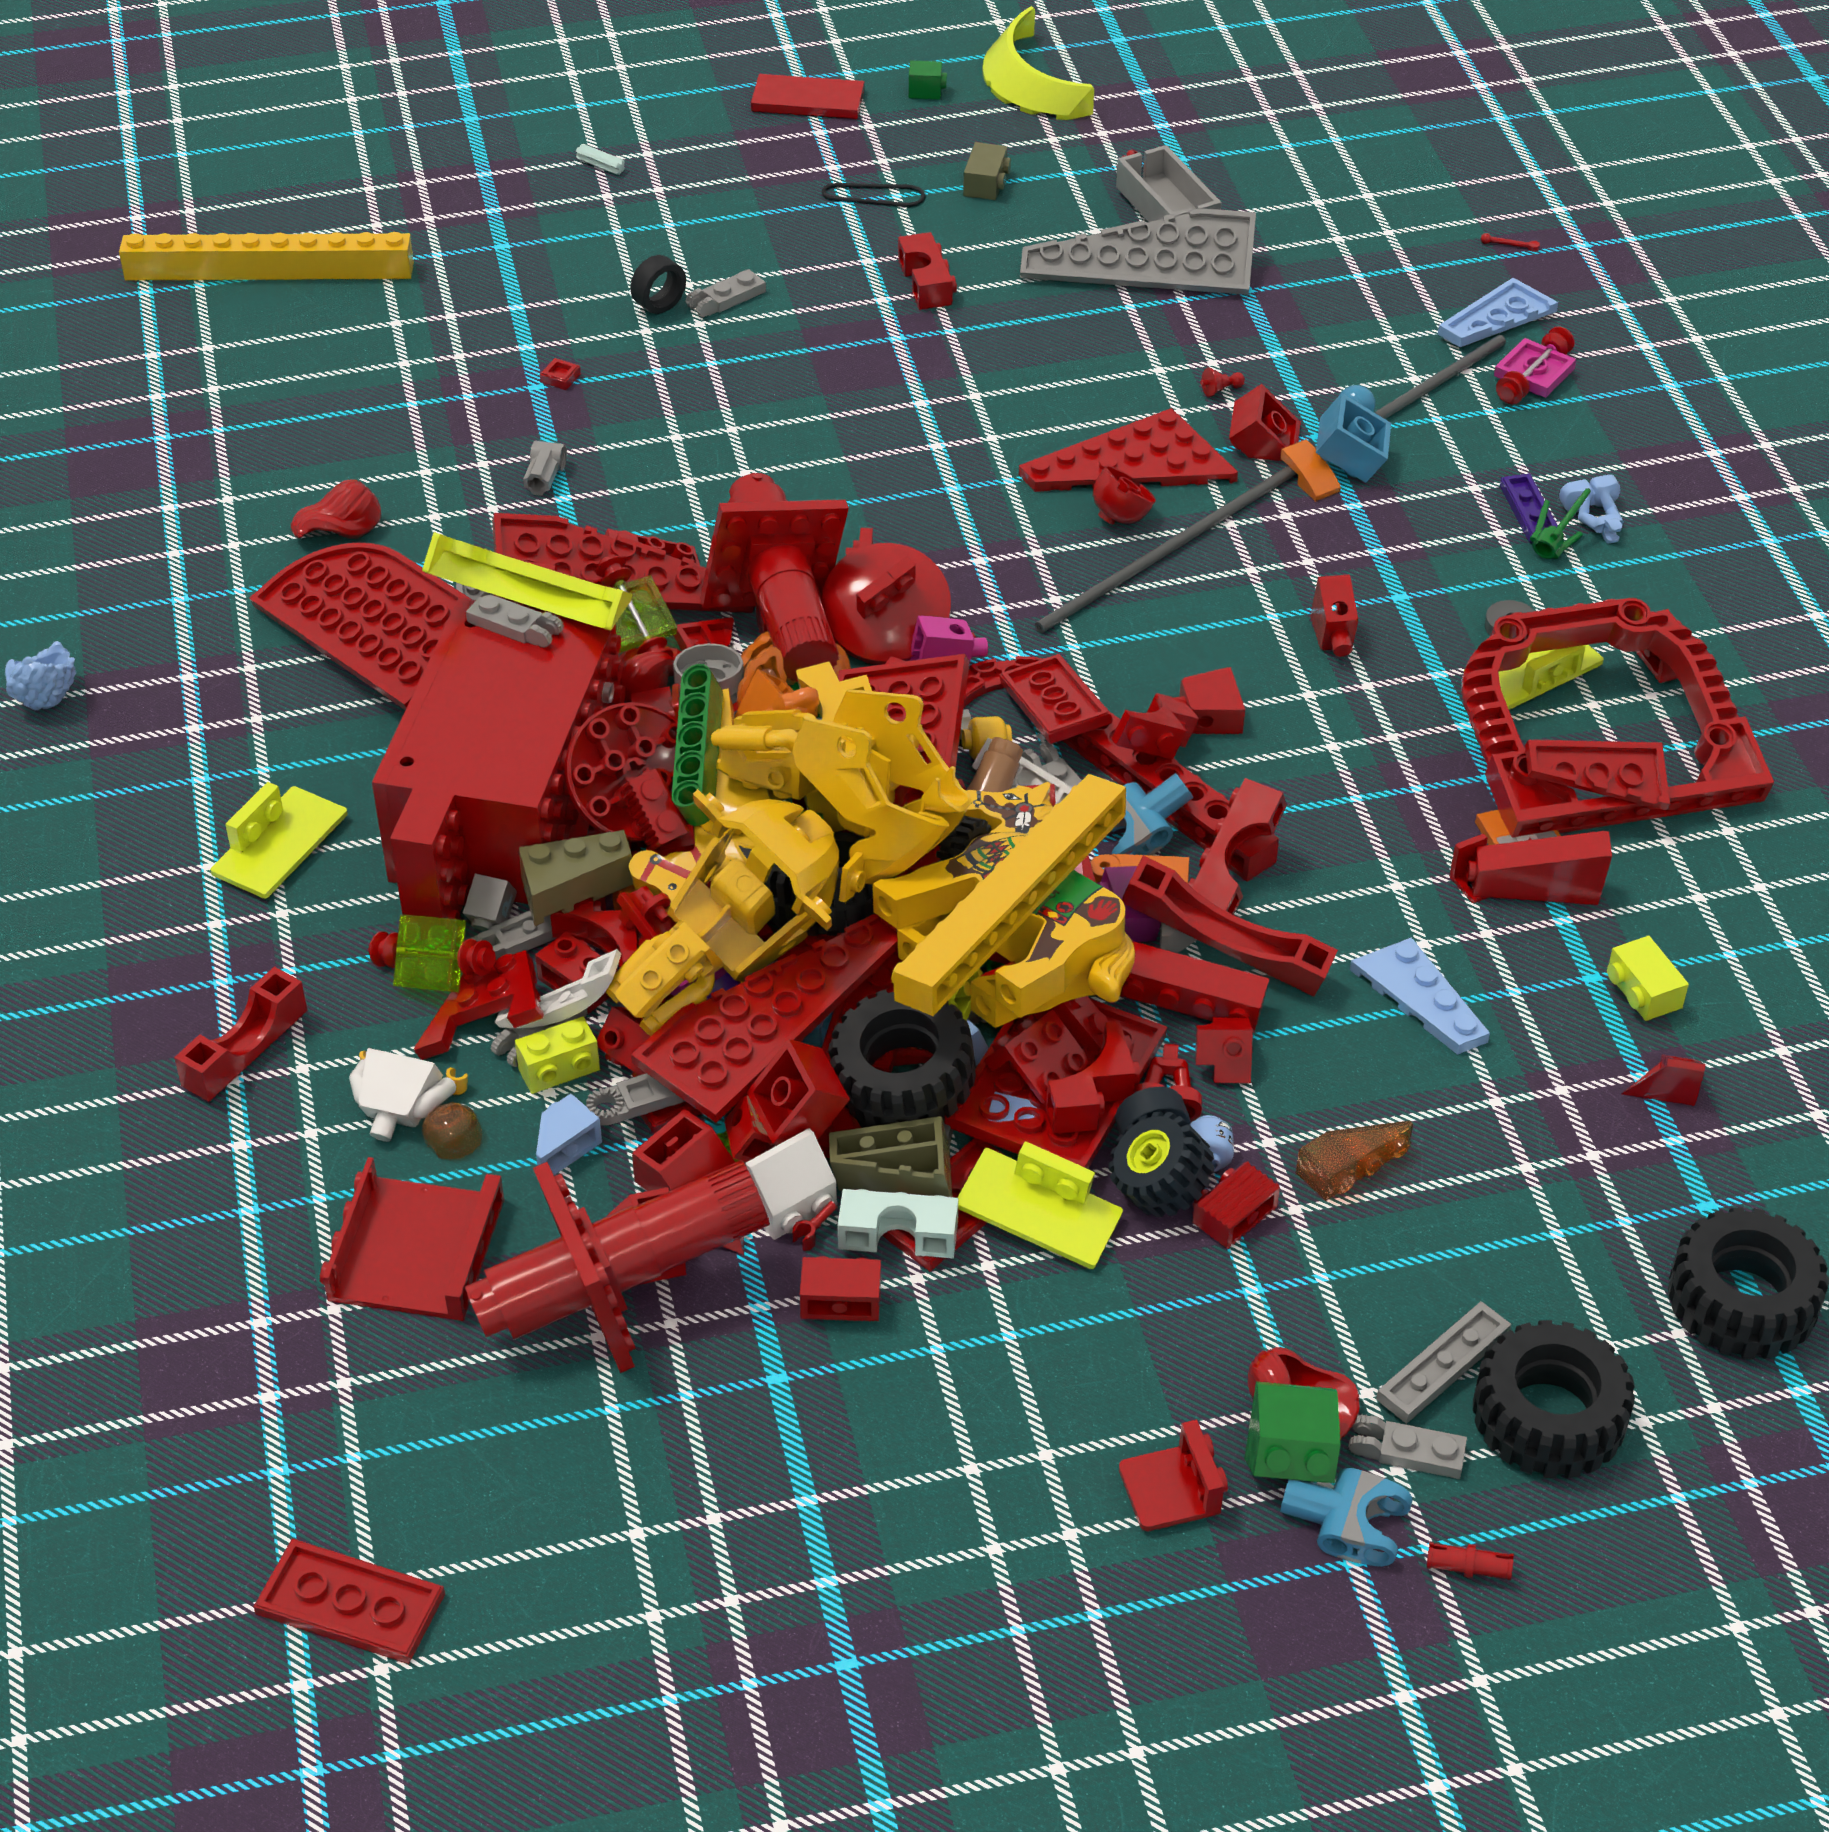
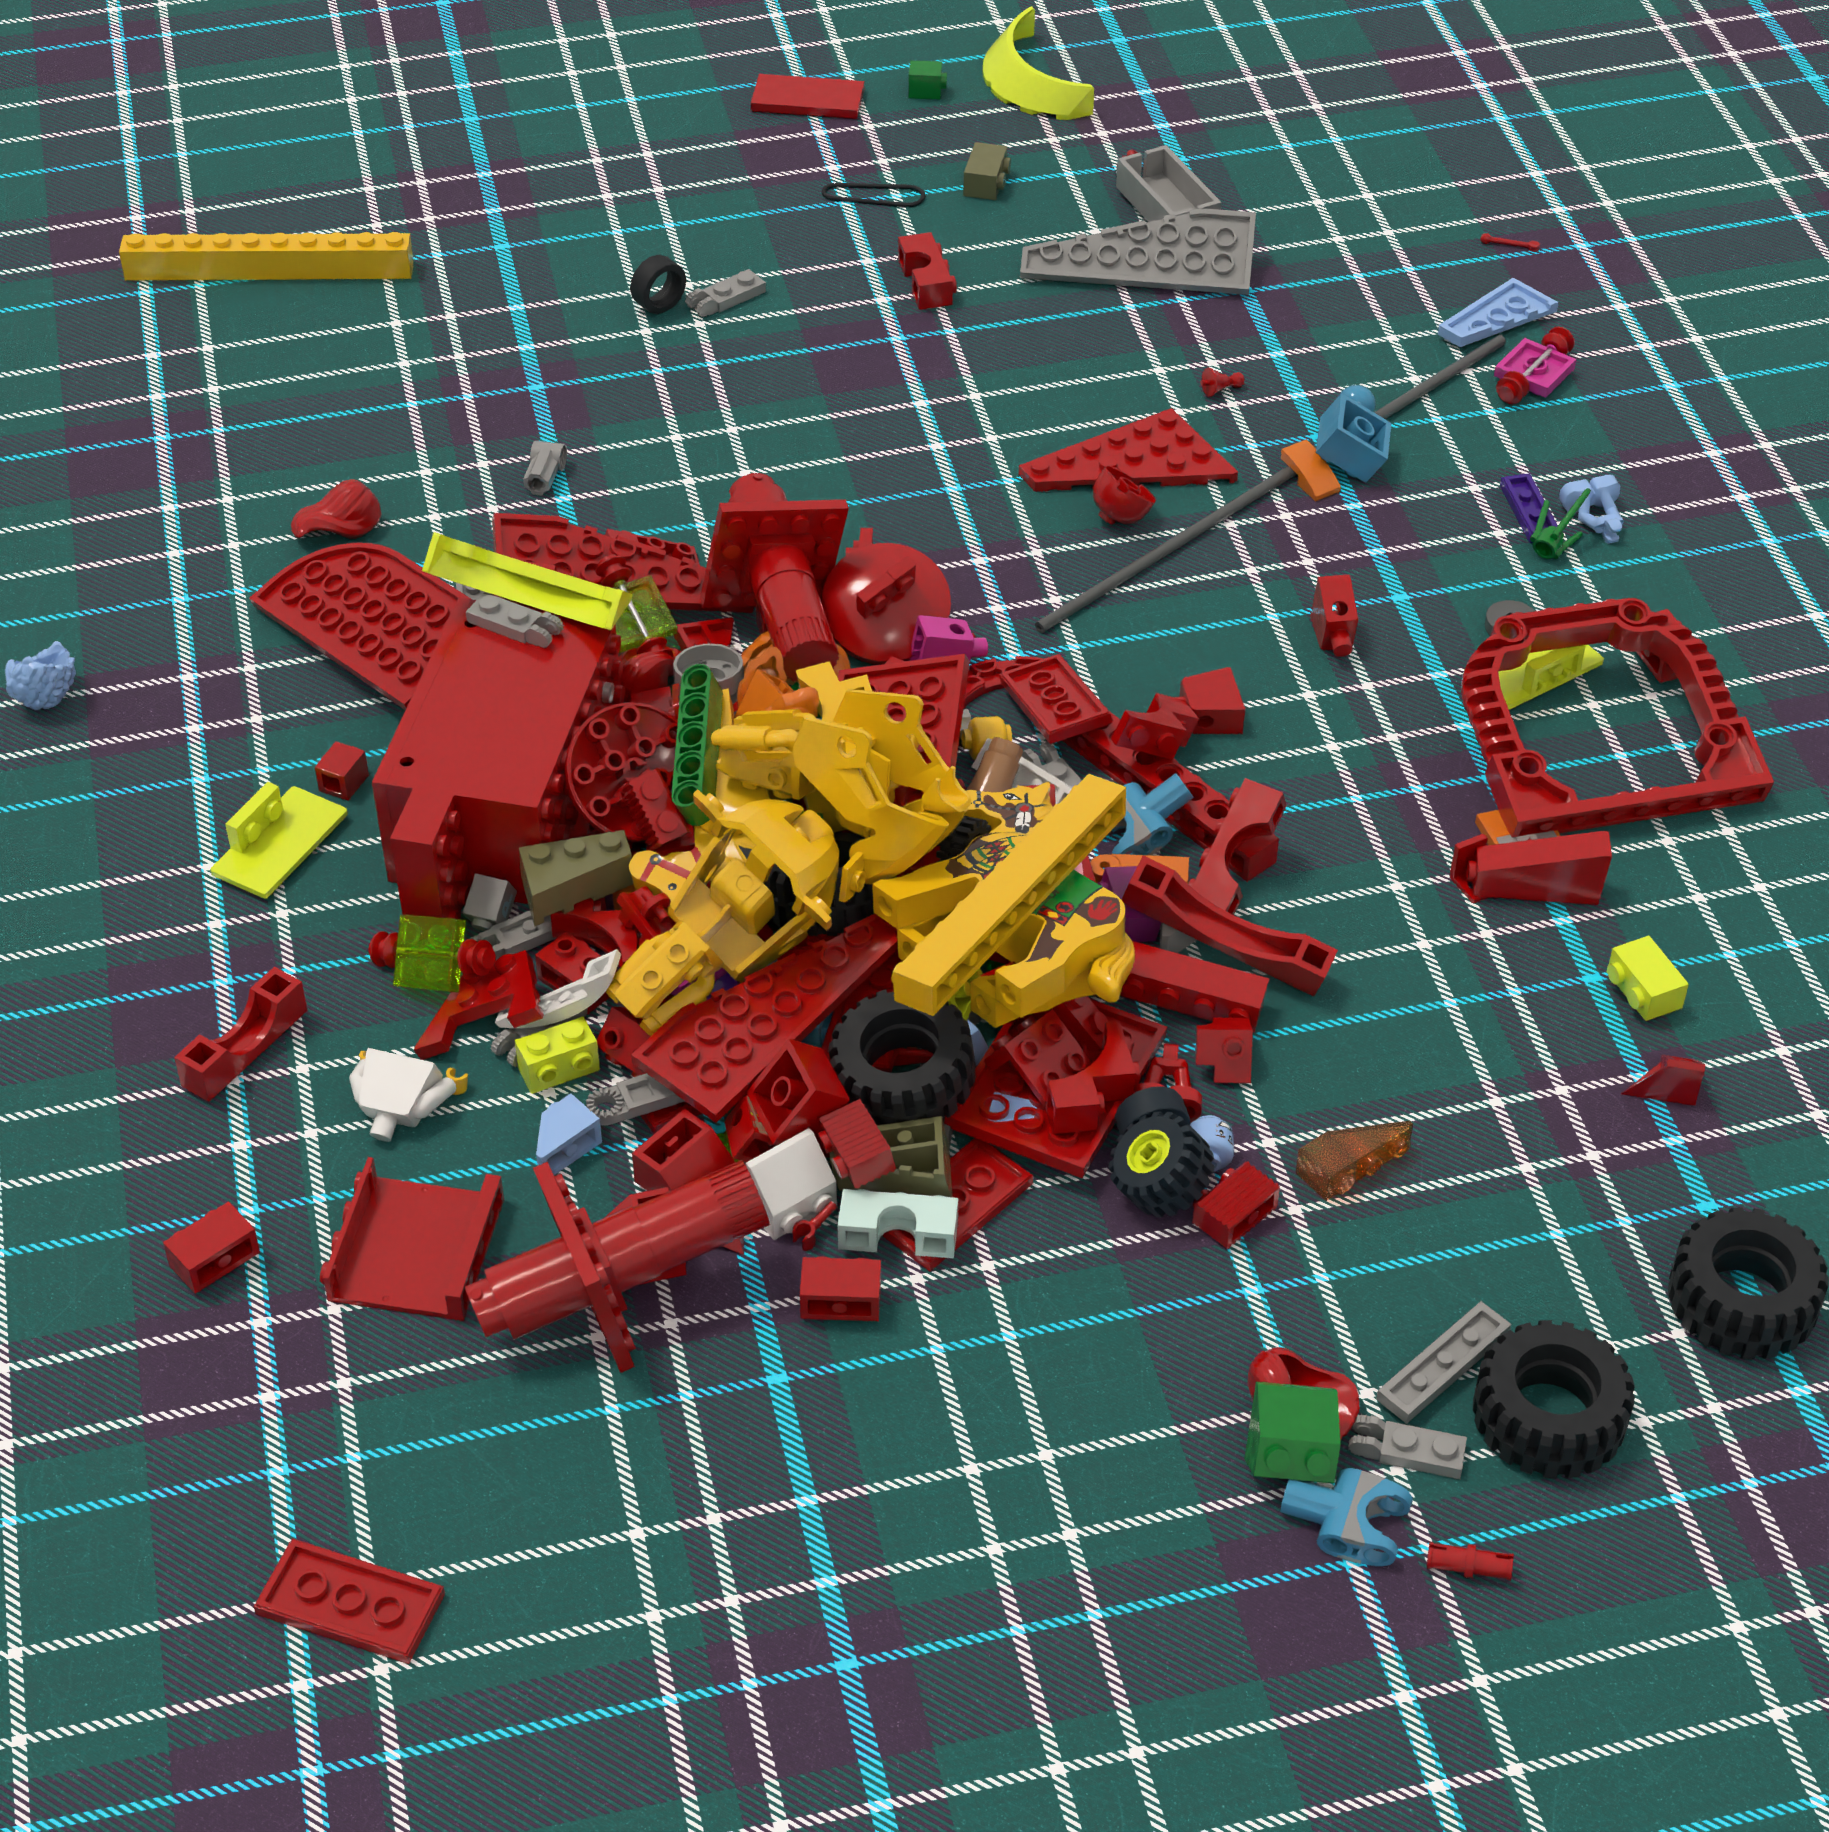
(211, 1247): none -> red brick
(341, 770): none -> red brick
(452, 1130): clear orange hair -> none
(560, 374): red tile -> none
(600, 159): light aqua axle -> none
(857, 1144): none -> red brick
(1041, 1202): neon yellow bracket -> none
(1175, 1482): red bracket -> none
(1262, 425): red slope -> none
(1422, 991): light blue wing -> none
(1603, 767): red wing -> none

